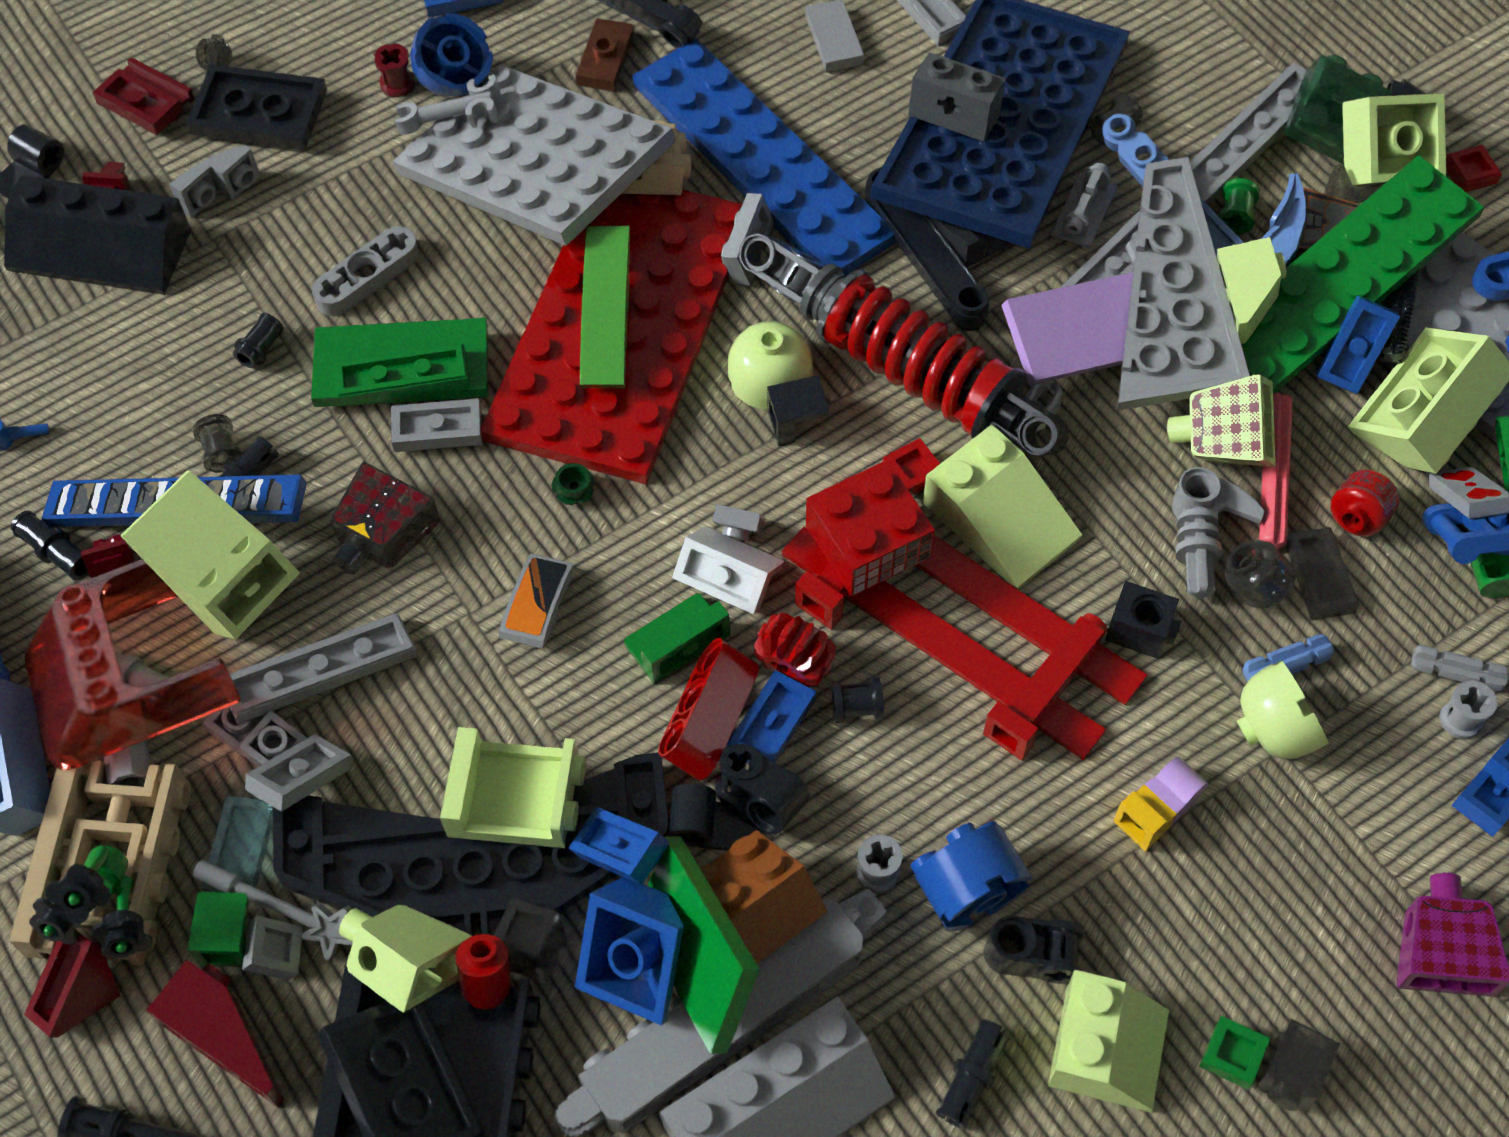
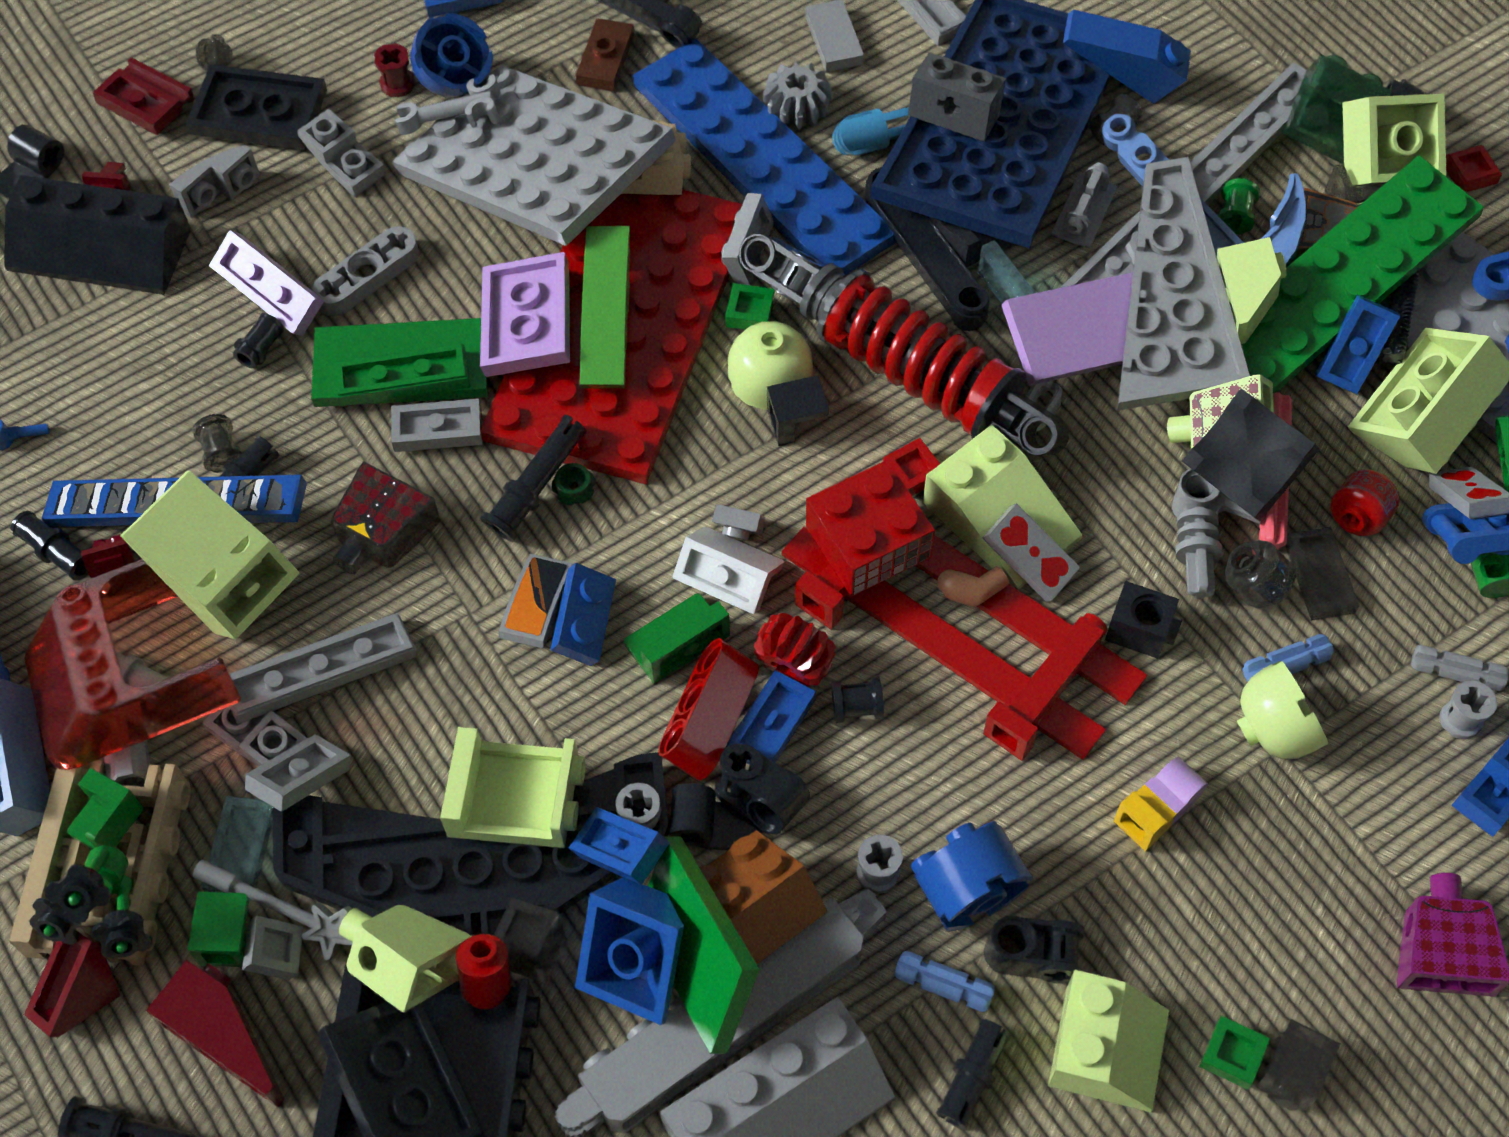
(106, 814): none -> green panel
(266, 283): none -> plate
(340, 153): none -> light grey slope
(523, 493): none -> black pin
(525, 314): none -> lavender plate
(583, 614): none -> blue plate
(651, 800): none -> light grey bush
(749, 306): none -> green plate
(798, 94): none -> light grey gear
(867, 131): none -> dark azure arm
(944, 981): none -> medium blue axle
(971, 589): none -> nougat arm
(1001, 273): none -> clear light blue tile
(1031, 552): none -> light grey tile
(1129, 52): none -> blue slope
(1251, 455): none -> black brick

